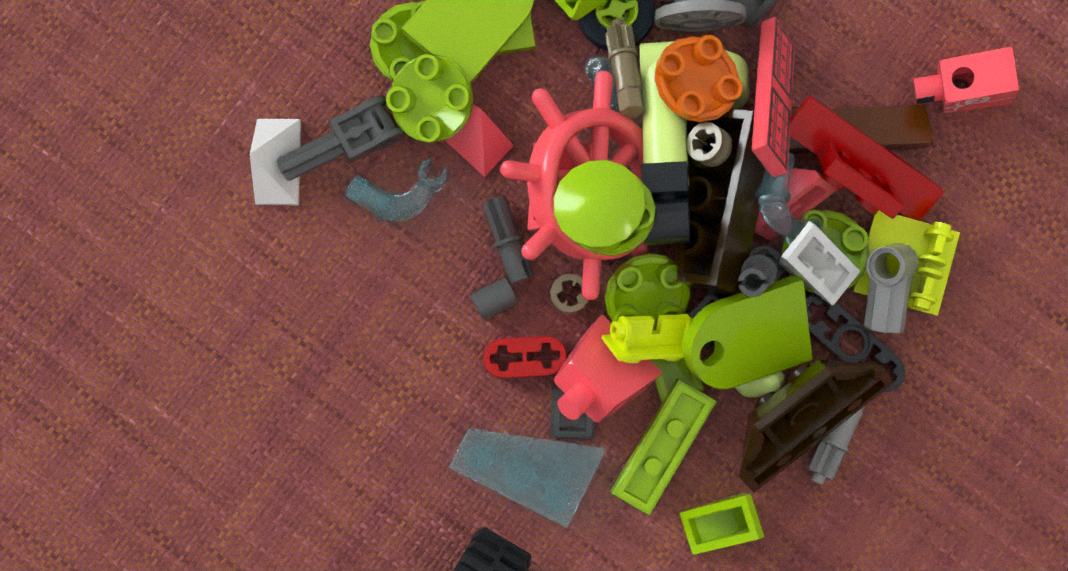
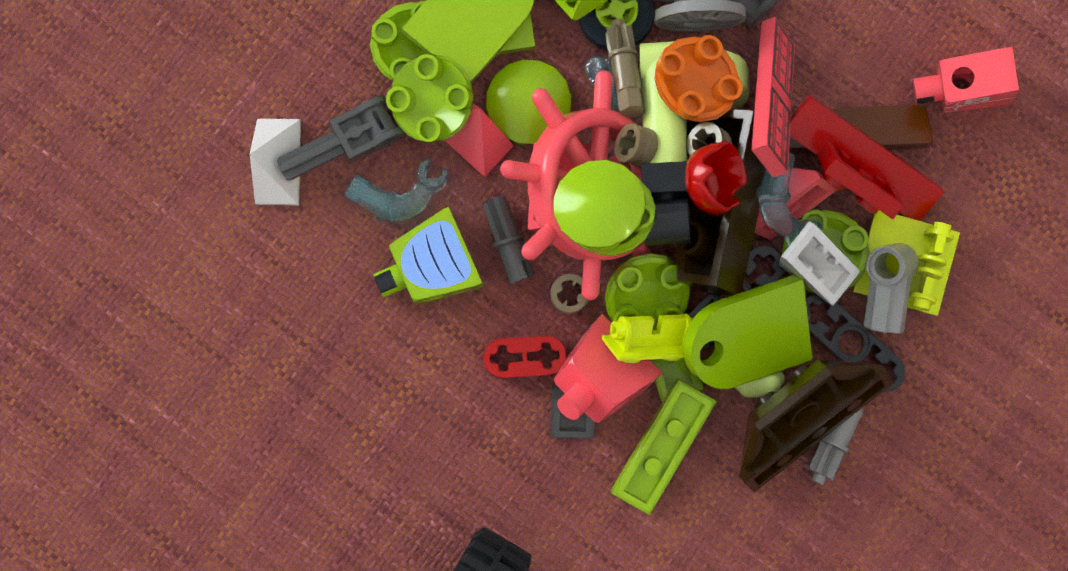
(430, 262): none -> torso
(494, 298): dark grey hinge -> none
(511, 102): none -> lime dish
(530, 471): clear light blue wing -> none
(635, 145): none -> dark tan bush
(714, 176): none -> red hair
(722, 523): lime slope -> none
(758, 273): dark grey axle -> none

